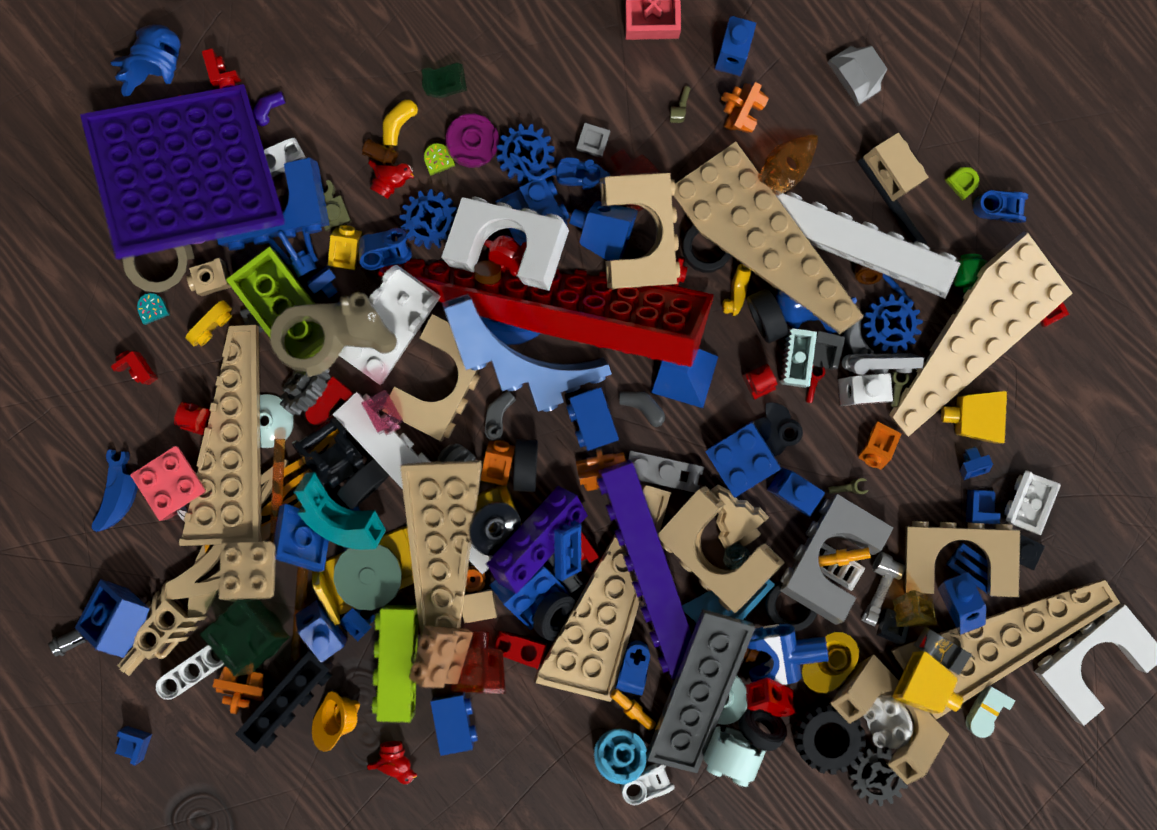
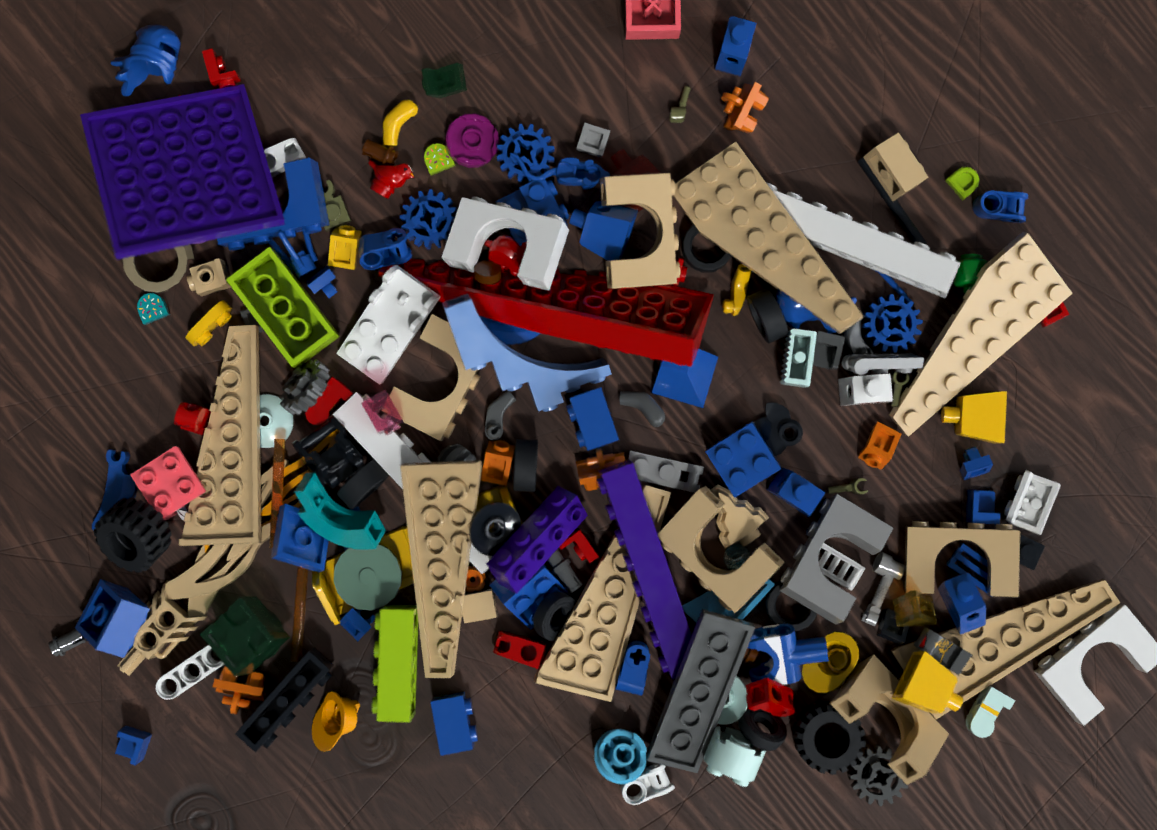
(132, 534): none -> black tyre
(139, 371): red bracket -> none
(247, 570): tan bracket -> none
(264, 106): dark purple arm -> none
(320, 633): blue torso -> none
(345, 323): dark tan animal -> none
(394, 762): red animal -> none
(440, 656): medium nougat plate -> none
(482, 668): clear red torso -> none
(564, 565): blue tile -> none
(633, 709): light orange bar -> none
(760, 381): red leg -> none
(777, 172): clear orange piece -> none
(813, 384): red hand -> none
(843, 557): light orange bar -> none
(859, 72): light grey slope -> none
(866, 275): reddish brown tile -> none
(889, 723): white dish -> none

